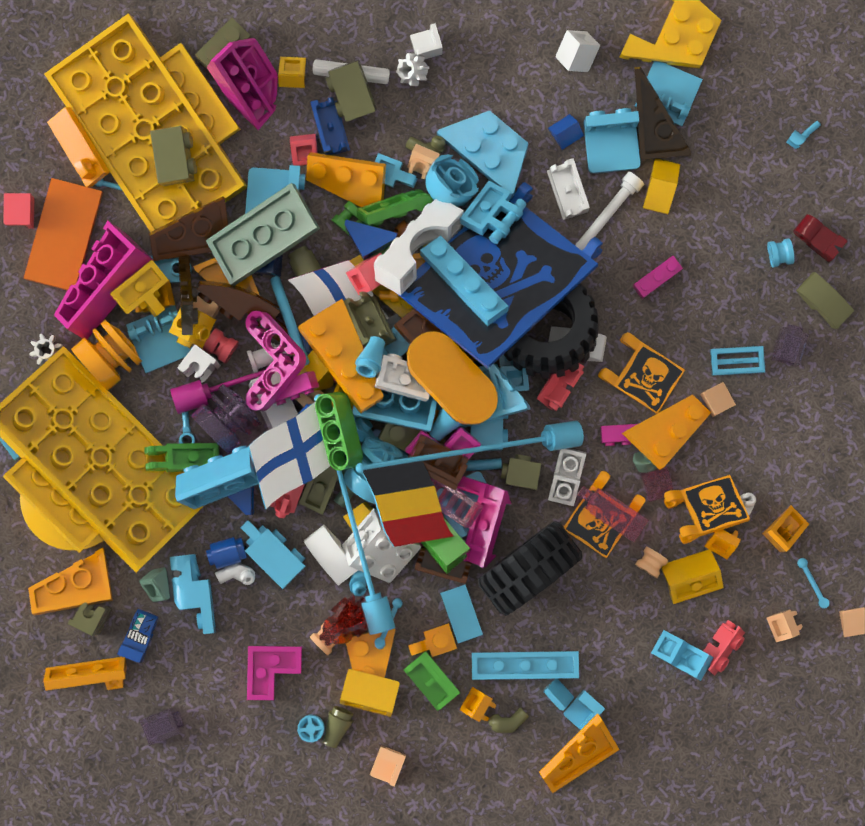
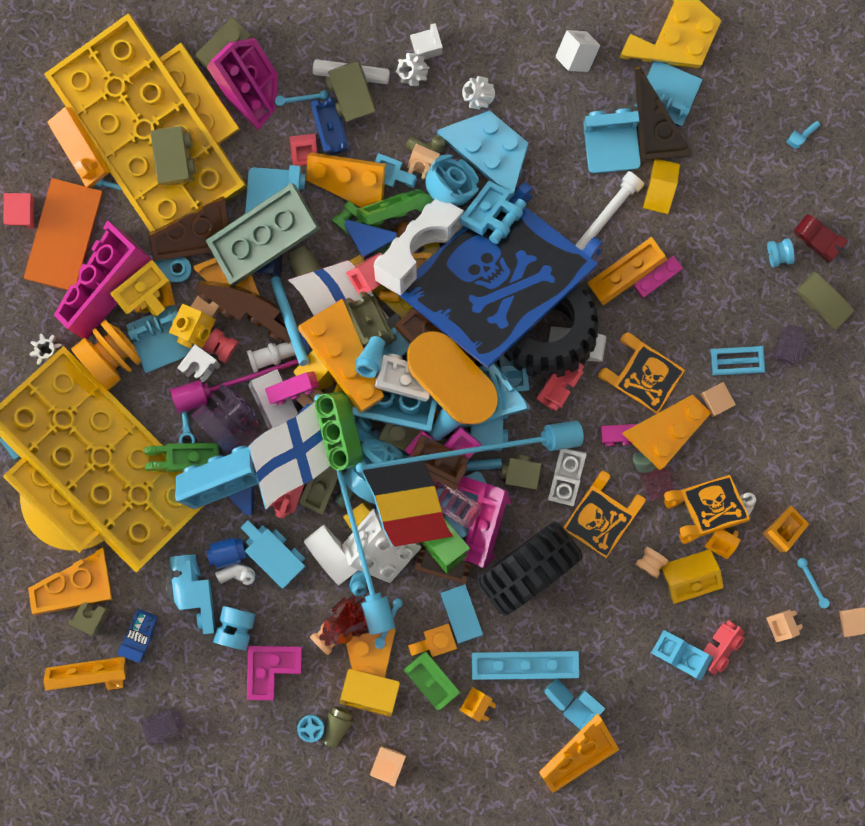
(156, 584): sand green slope -> none
(188, 295): dark brown wing -> none
(231, 618): none -> medium azure wheel
(280, 100): none -> medium azure hinge
(280, 363): dark pink beam -> none
(292, 72): yellow slope -> none
(464, 280): medium azure plate -> none
(478, 92): none -> white gear
(508, 725): olive arm -> none
(566, 131): blue slope -> none
(568, 189): white hinge -> none
(614, 513): clear pink hinge -> none
(627, 271): none -> light orange hinge

